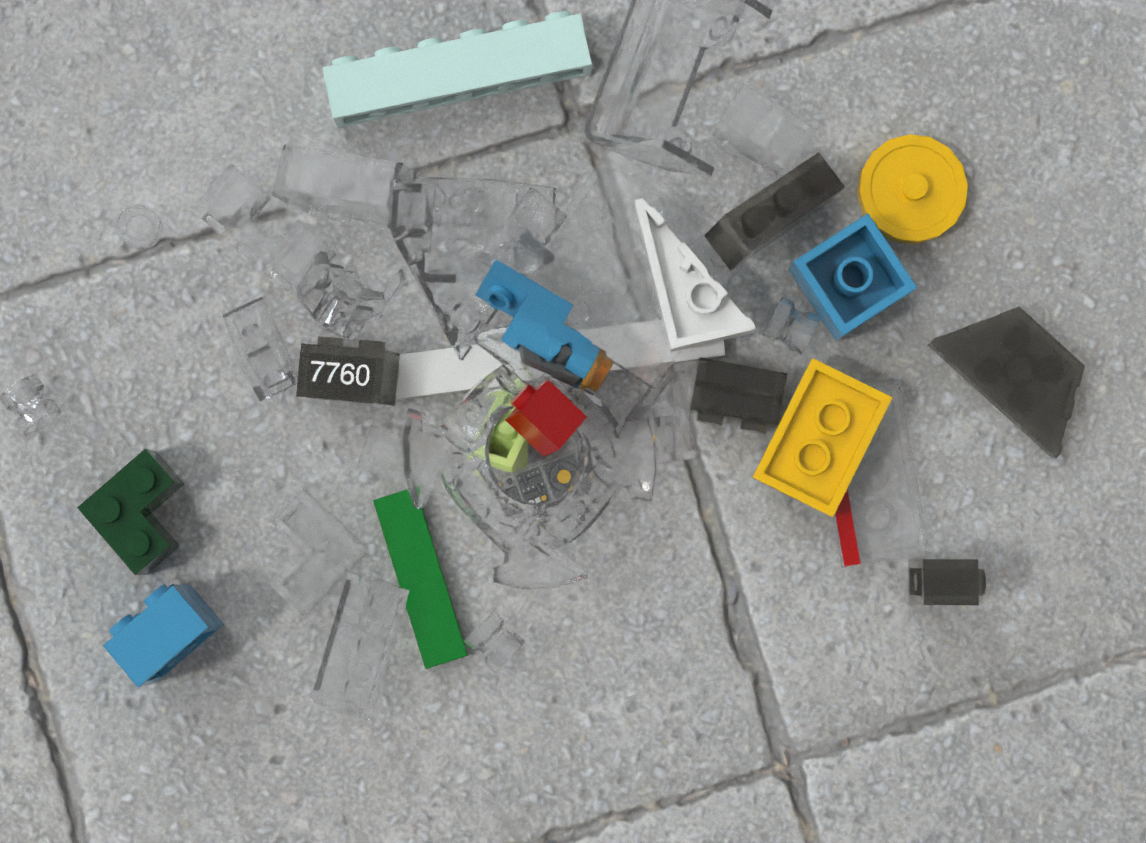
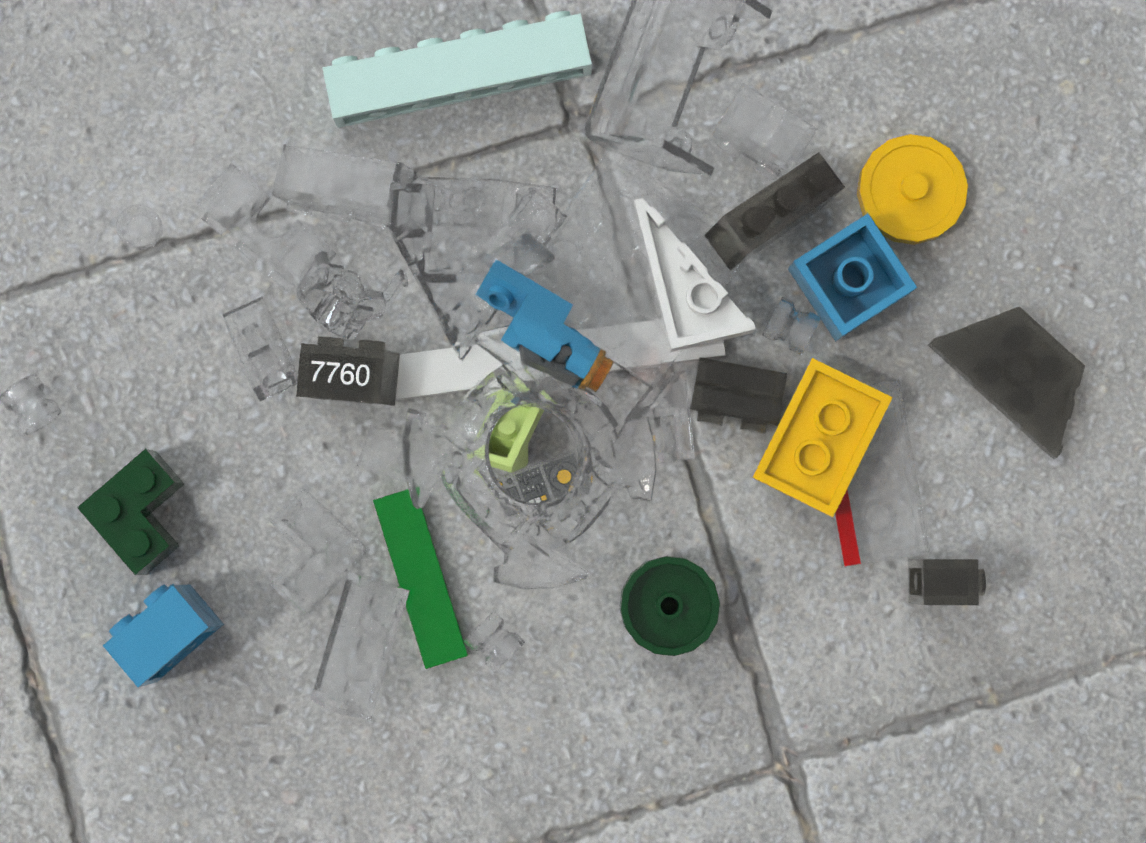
(544, 417): red brick -> none
(696, 602): none -> dark green wheel

